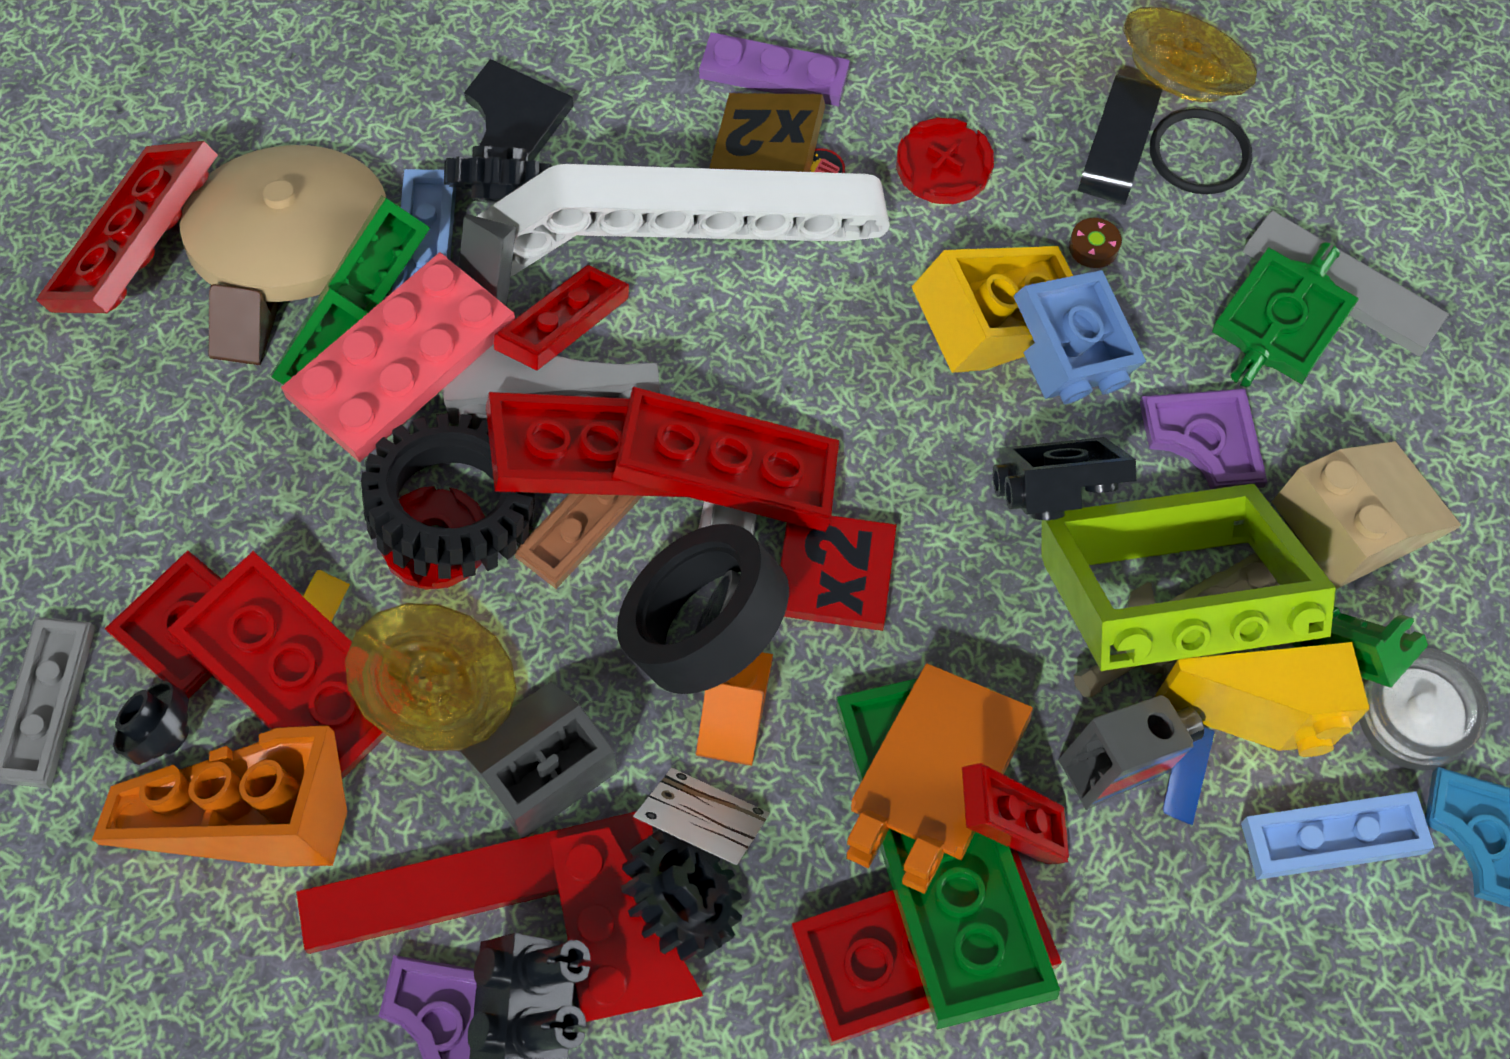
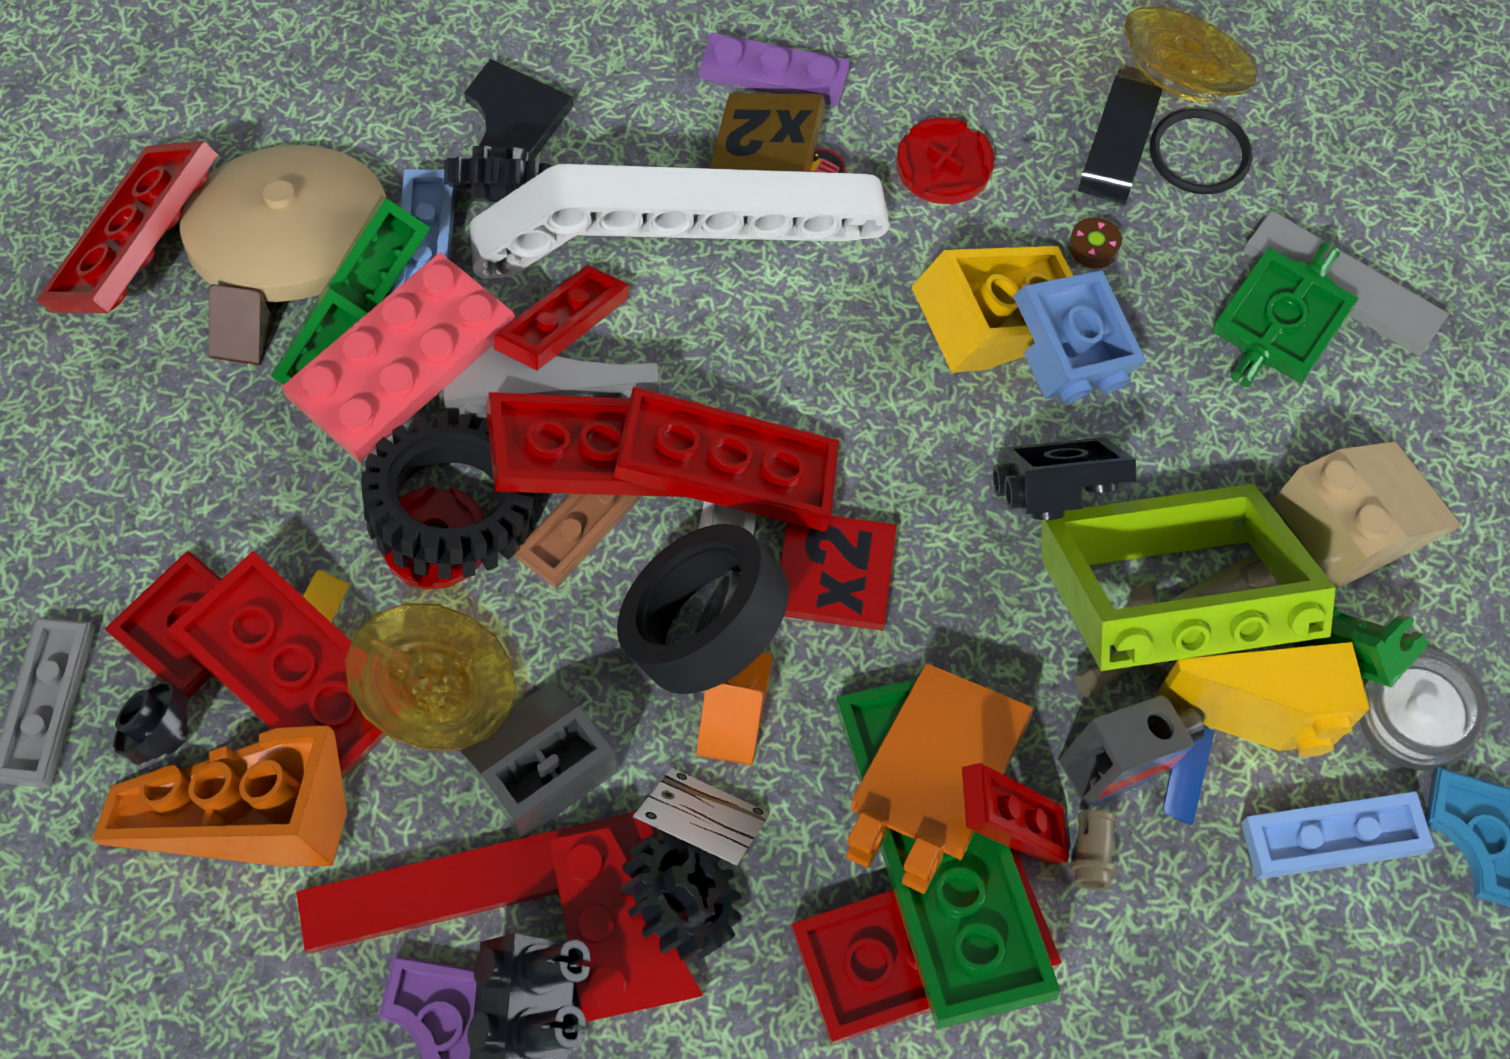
(488, 254): dark grey slope -> none
(1094, 851): none -> dark tan pin
(1210, 431): medium lavender tile -> none

